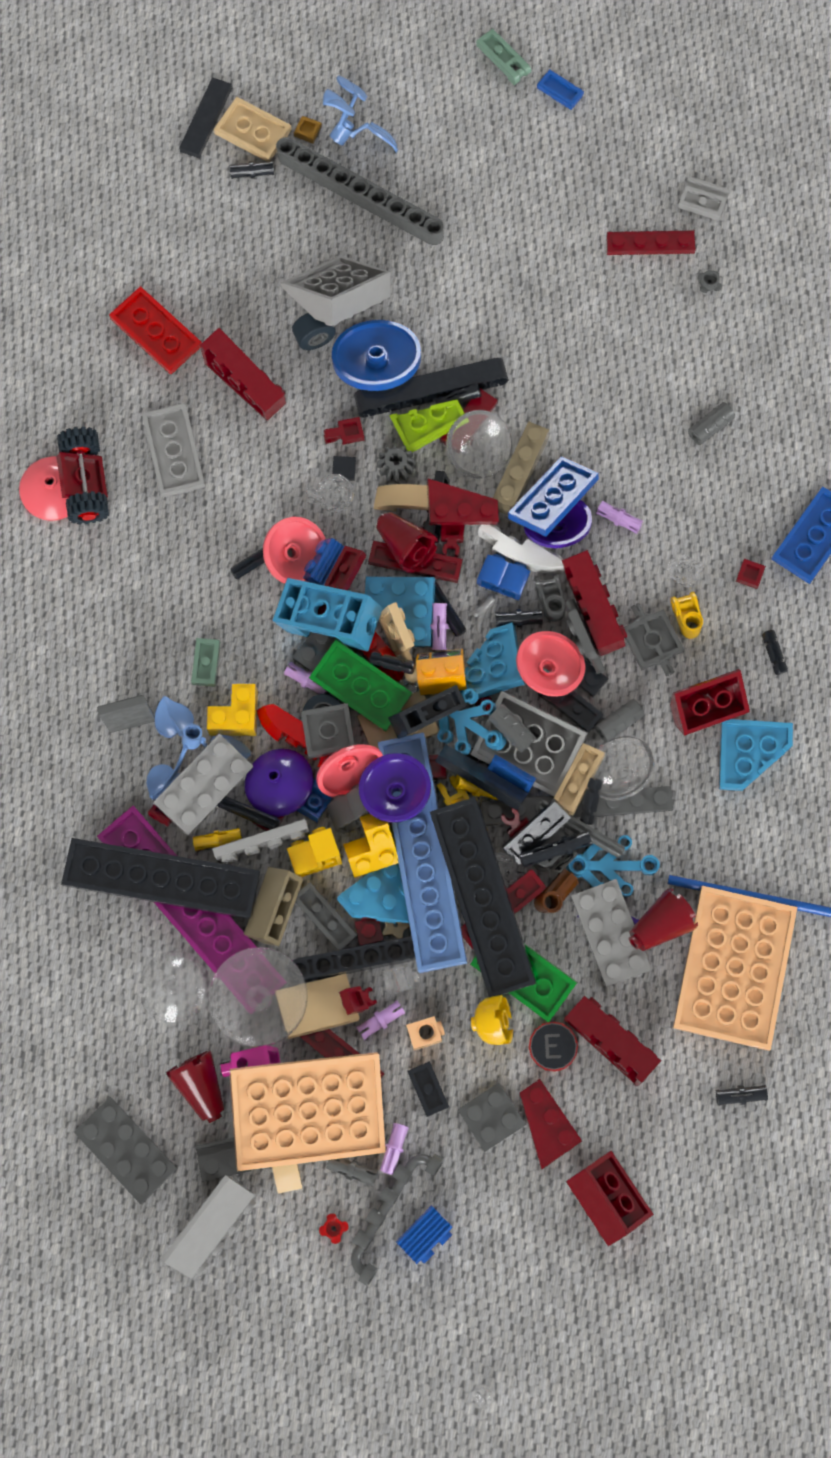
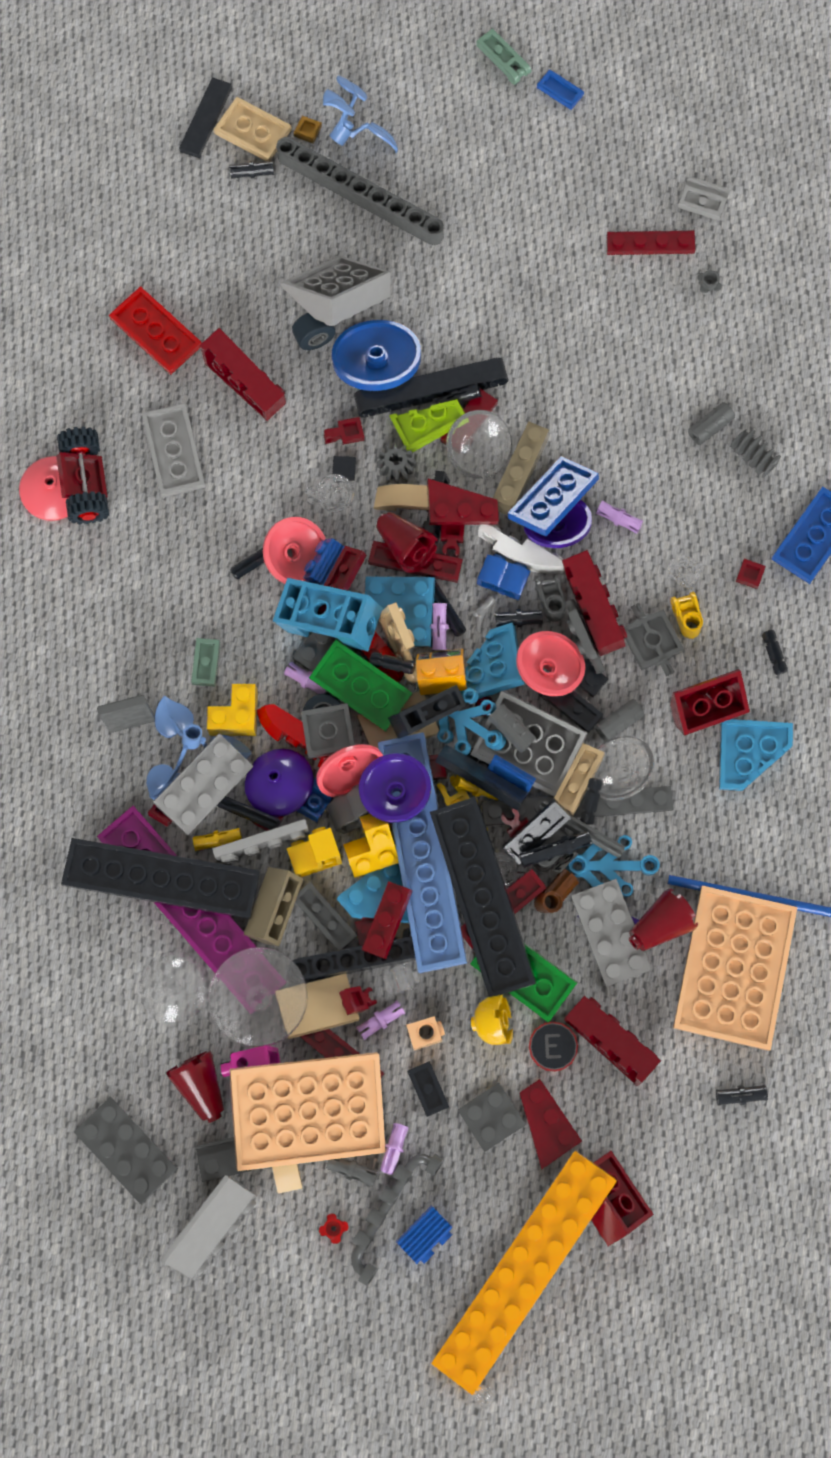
(387, 920): none -> dark red plate
(524, 1272): none -> light orange plate
(755, 452): none -> dark grey piece

